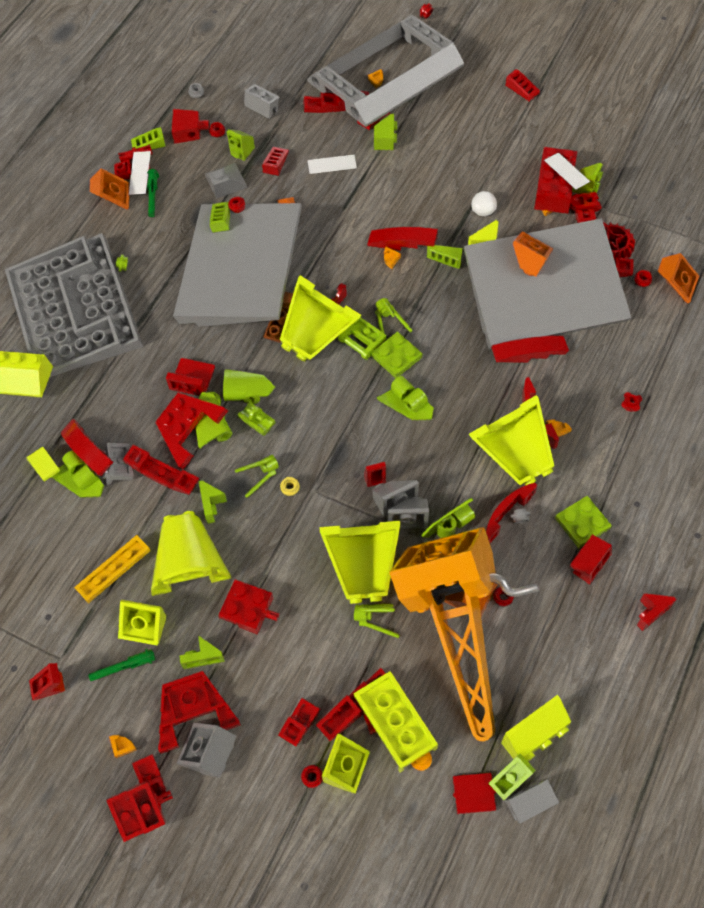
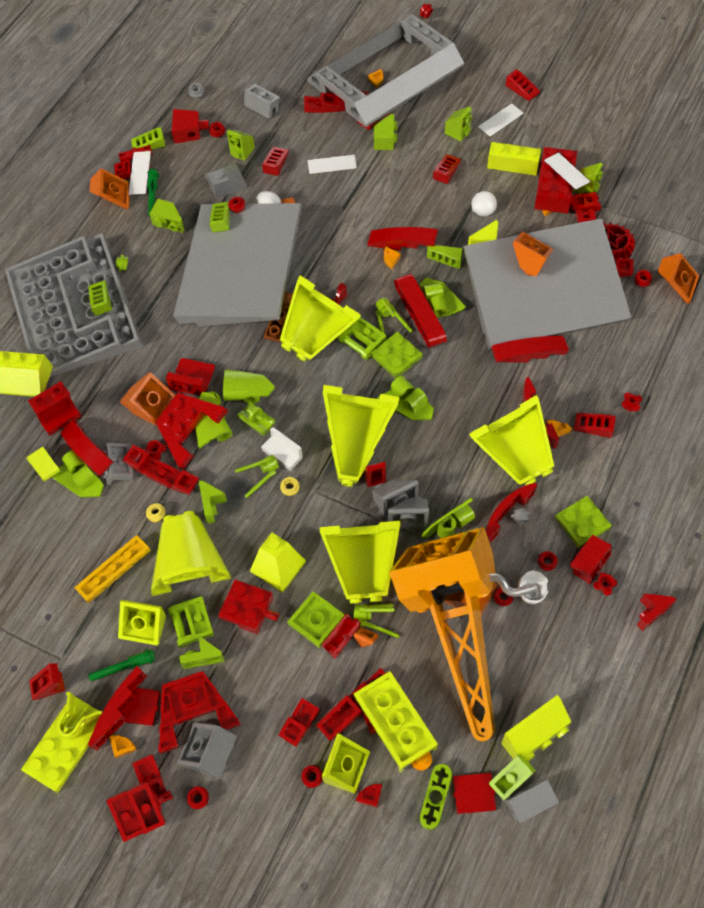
(54, 408): none -> red panel
(63, 744): none -> neon yellow plate
(102, 307): none -> lime slope
(112, 716): none -> red slope
(144, 708): none -> red piece
(148, 398): none -> orange slope
(154, 444): none -> red plate
(155, 517): none -> light yellow plate
(166, 216): none -> lime slope
(197, 620): none -> lime plate
(198, 790): none -> red plate
(267, 197): none -> white hair
(277, 562): none -> neon yellow slope
(283, 449): none -> white panel
(315, 619): none -> lime plate
(341, 635): none -> red hinge
(355, 429): none -> neon yellow cone
(365, 637): none -> orange slope
(370, 795): none -> red tile
(420, 310): none -> red beam
(440, 298): none -> lime panel
(445, 177): none -> red slope
(445, 782): none -> lime beam
(458, 124): none -> lime slope
(500, 119): none -> white sticker
(513, 158): none -> neon yellow slope
(531, 578): none -> white hair
(549, 556): none -> red plate
(595, 418): none -> red slope
(605, 578): none -> red plate

